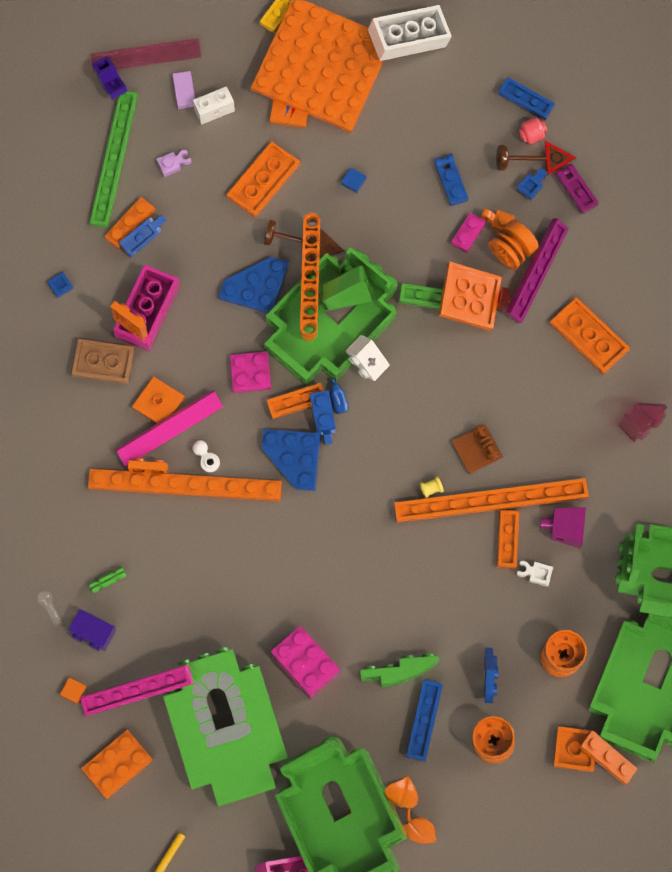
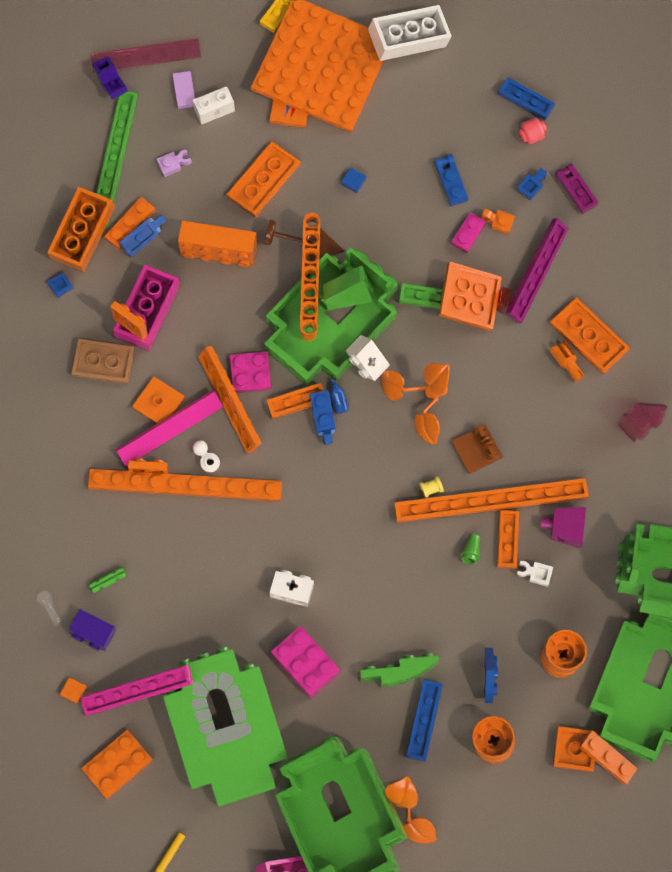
(81, 229): none -> orange brick
(217, 244): none -> orange brick
(229, 399): none -> orange plate
(256, 286): blue plate -> none
(294, 455): blue plate -> none
(300, 595): none -> white brick
(437, 378): none -> orange plant
(470, 552): none -> bright green cone
(513, 244): orange wheel -> none
(554, 158): reddish brown piece -> none
(567, 360): none -> orange arm

